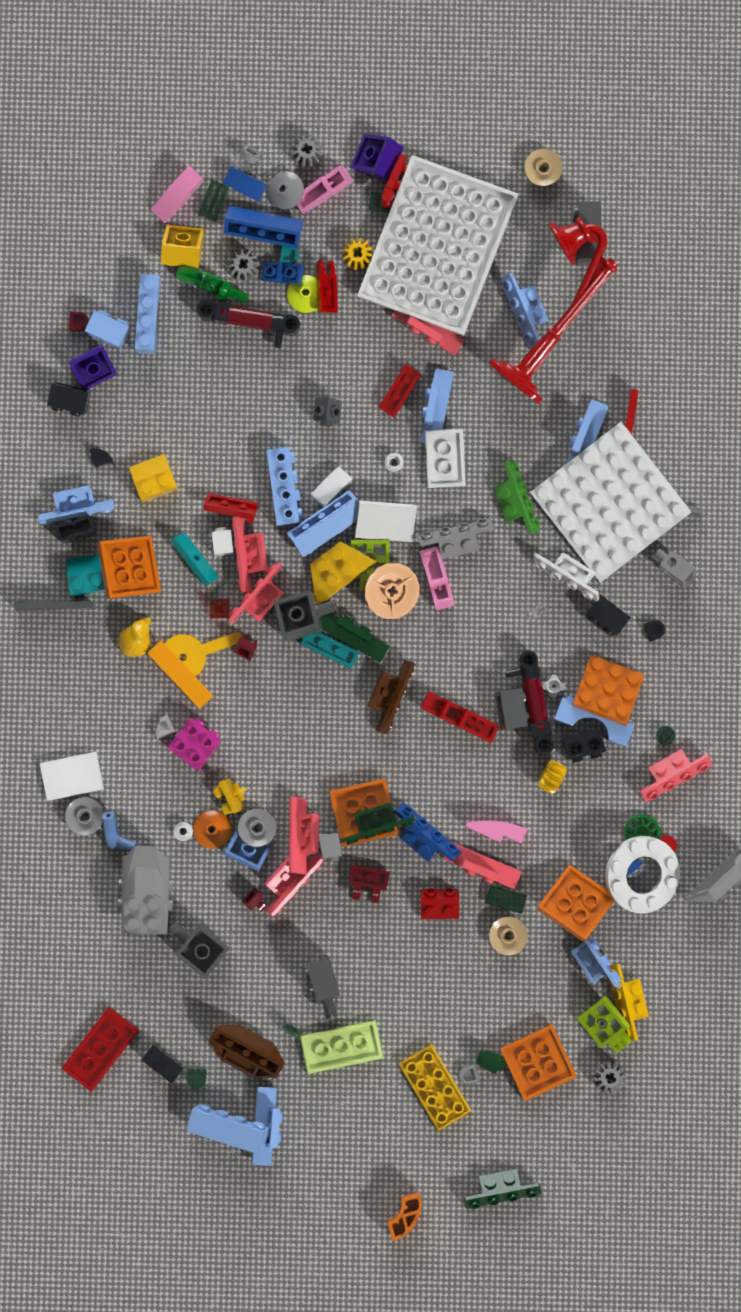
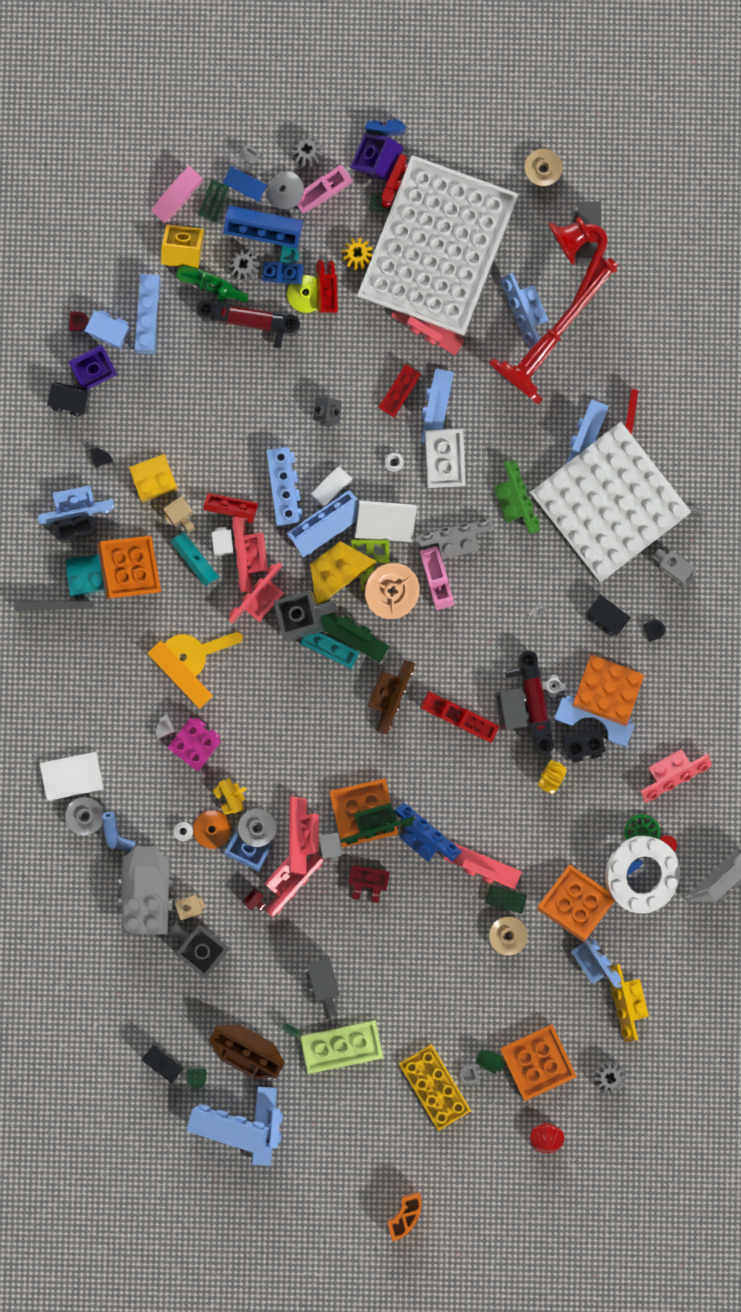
(100, 1049): red tile -> none
(135, 638): yellow hair -> none
(179, 512): none -> tan brick
(190, 907): none -> tan brick
(219, 608): clear red tile -> none
(245, 648): dark red tile -> none
(392, 128): none -> blue slope
(439, 903): red bracket -> none
(498, 829): bright pink slope -> none
(500, 1188): bracket -> none
(546, 1138): none -> red hair
(571, 572): white bracket -> none
(606, 1025): lime piece -> none
(665, 735): clear green tile -> none

